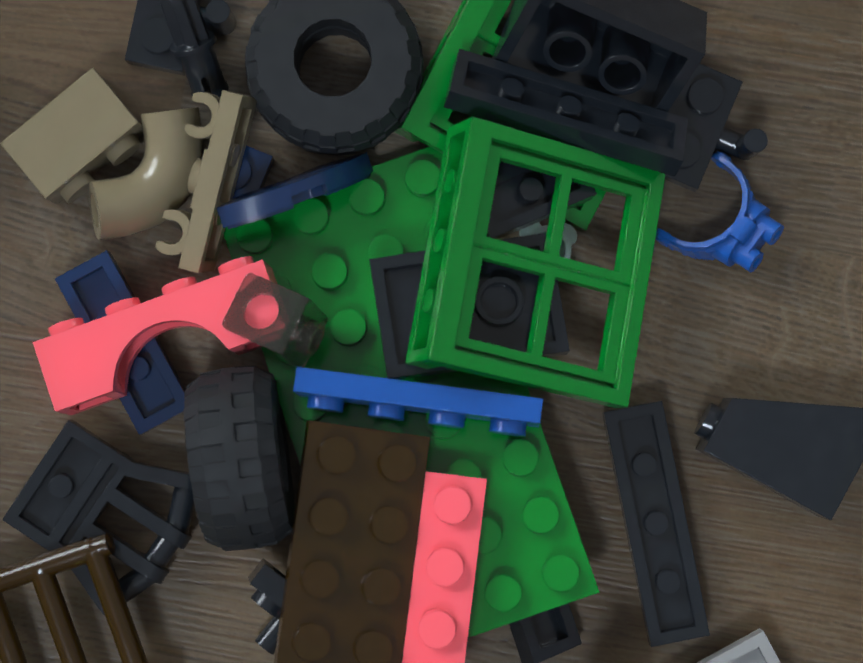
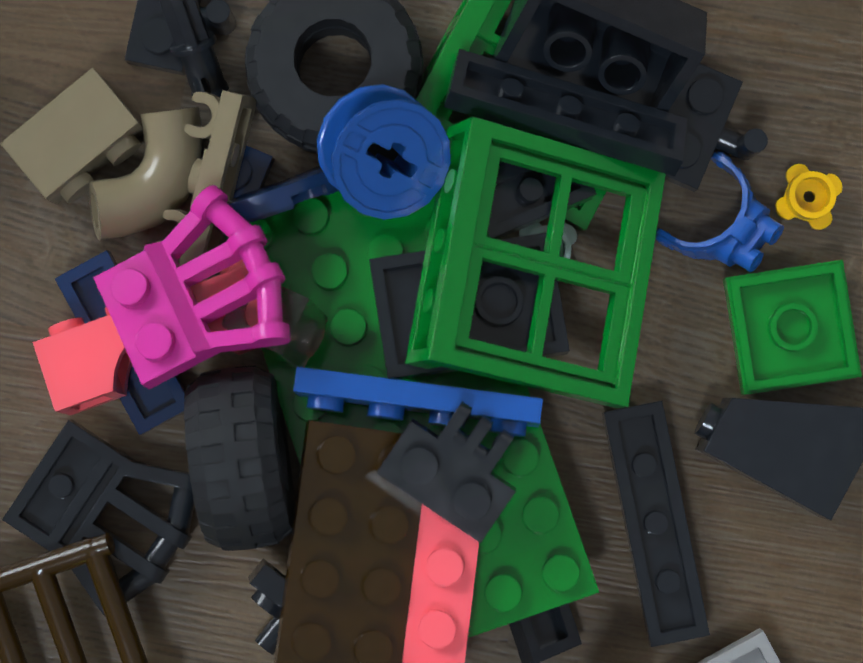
(158, 311): none -> dark pink plate
(377, 183): none -> blue piece
(452, 471): none -> black hinge
(792, 327): none -> green plate
(824, 188): none -> yellow plate

